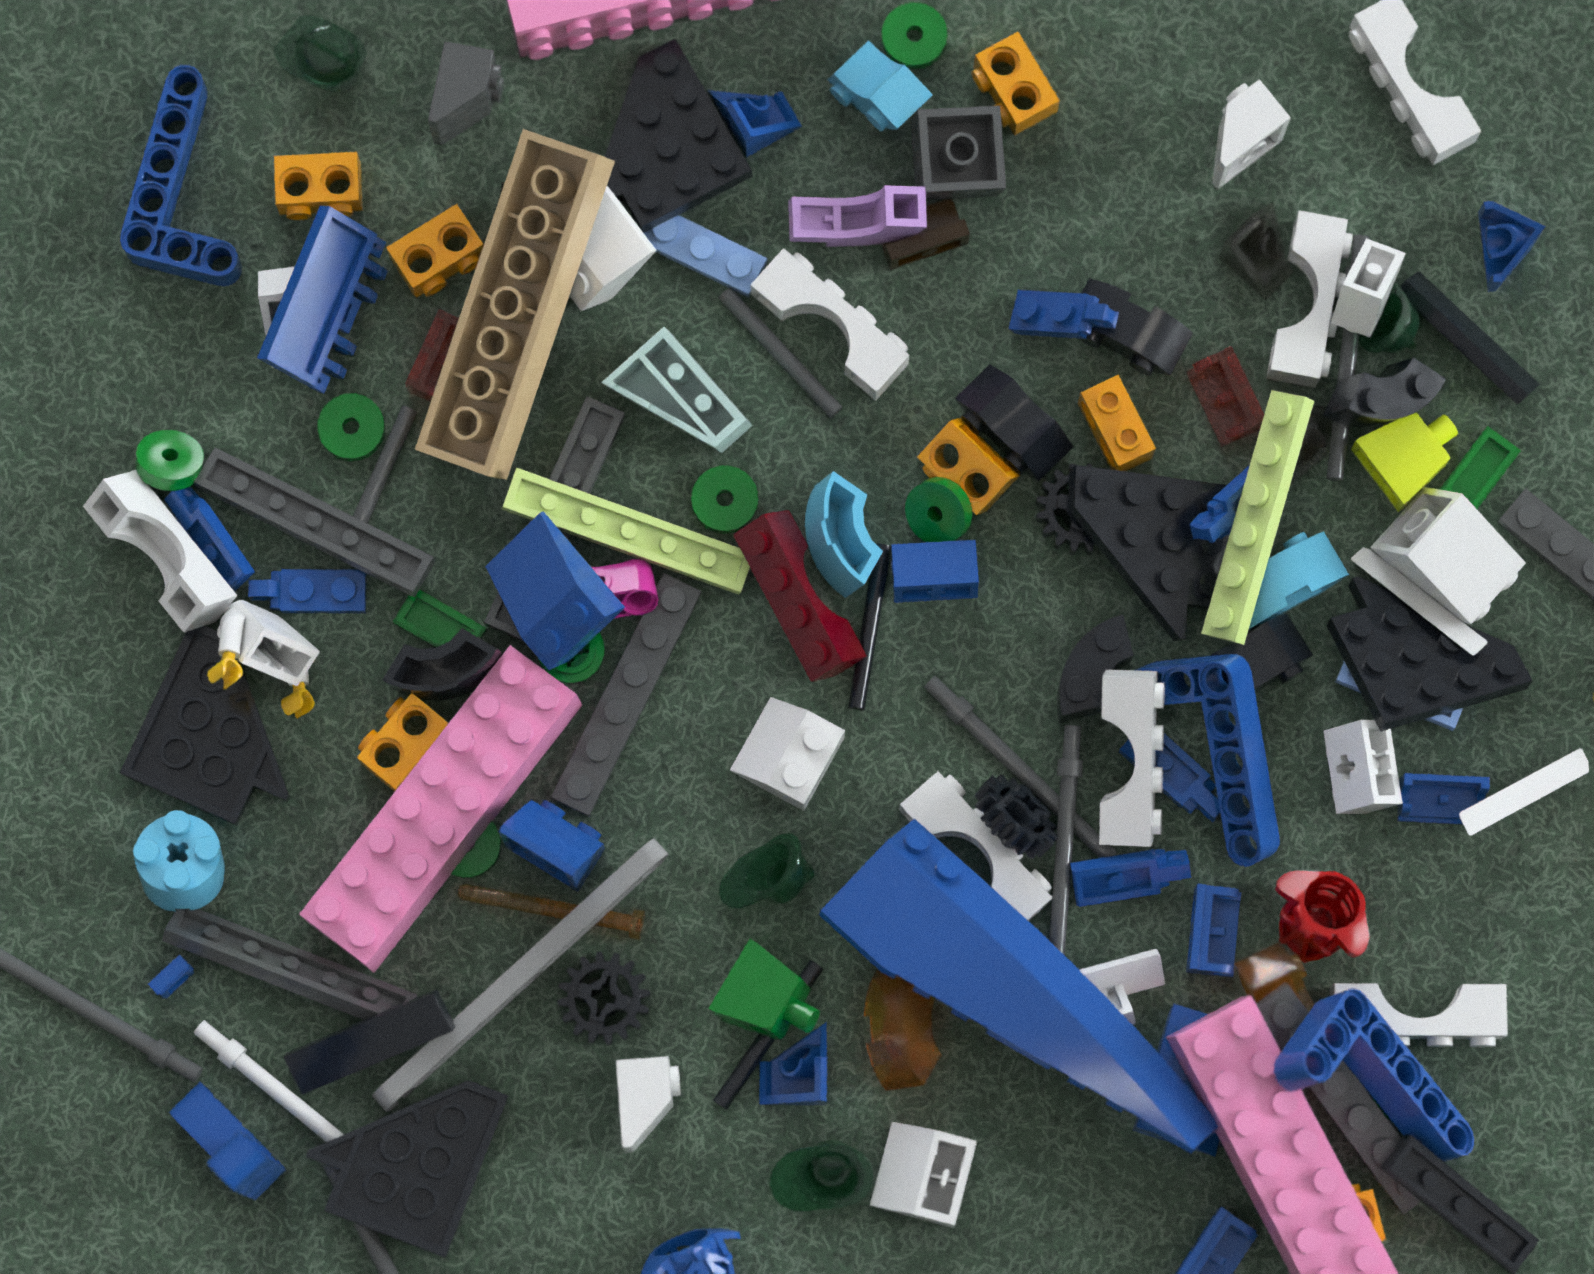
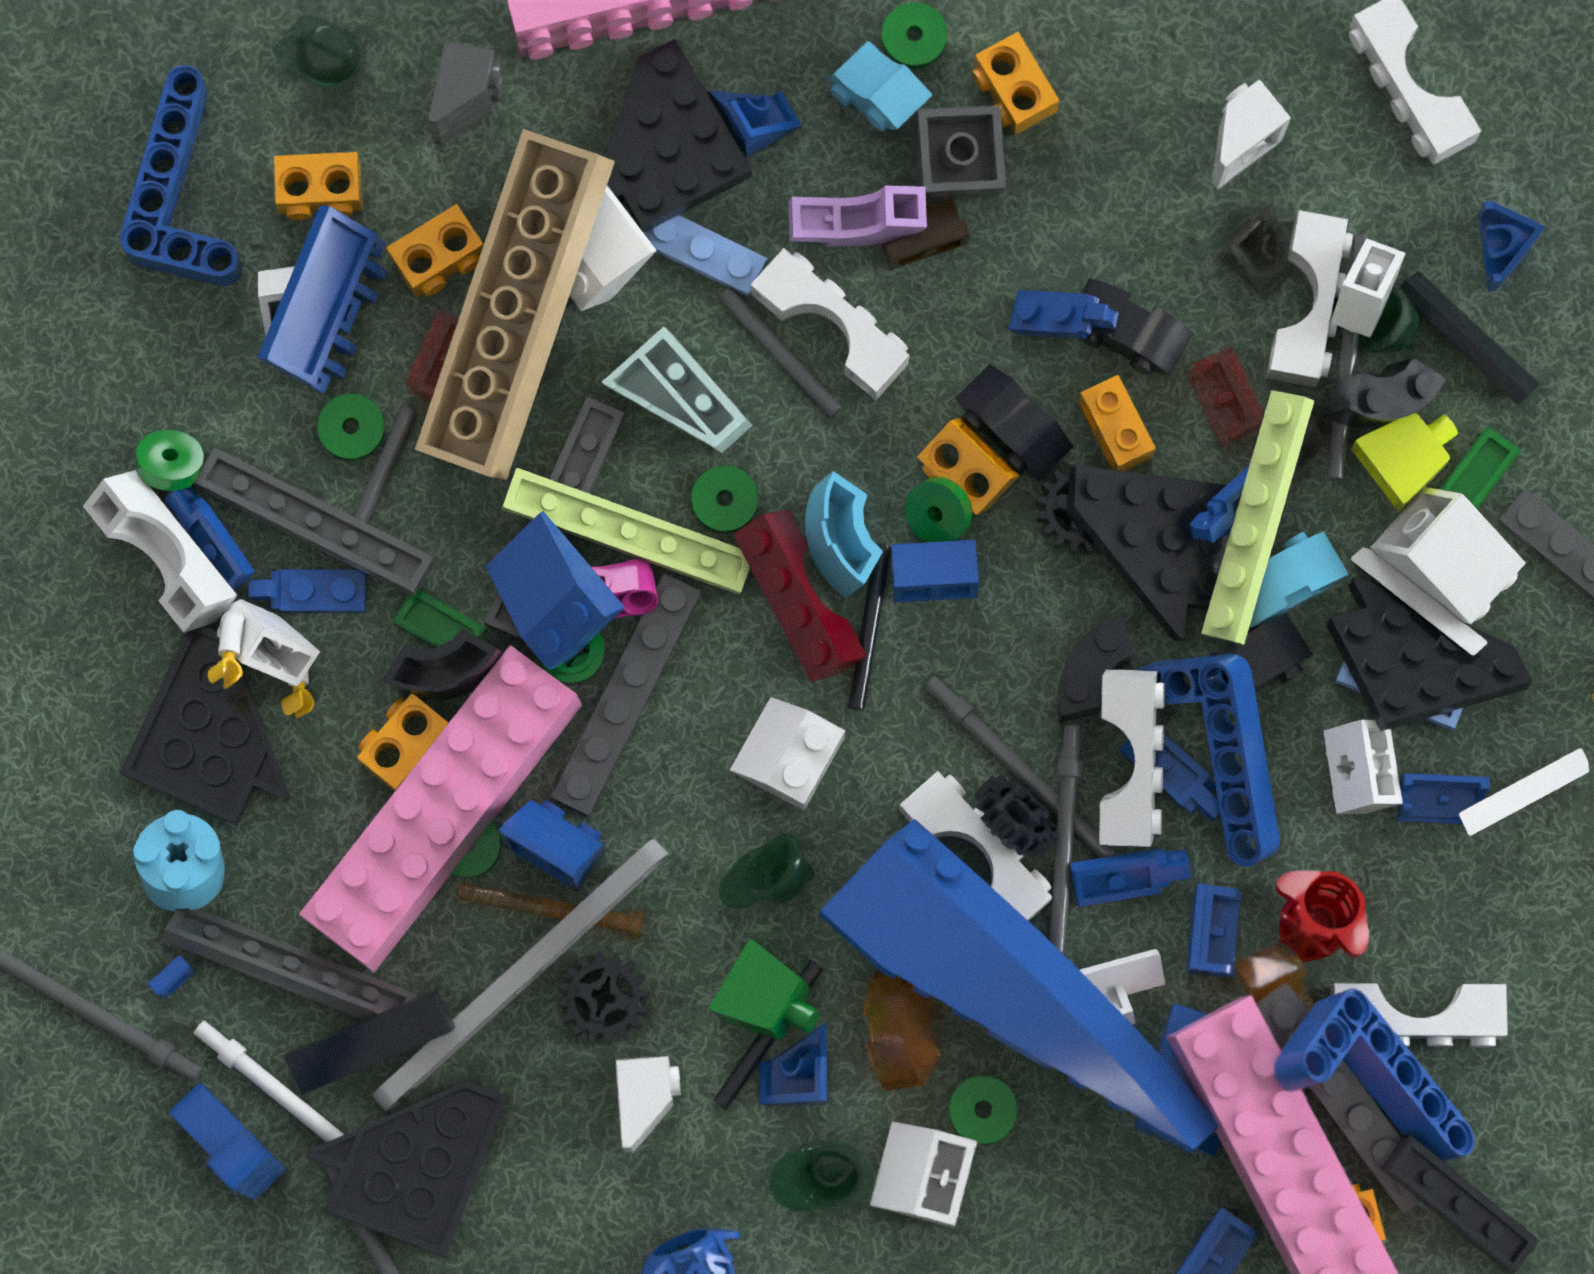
(988, 1090): none -> green piece

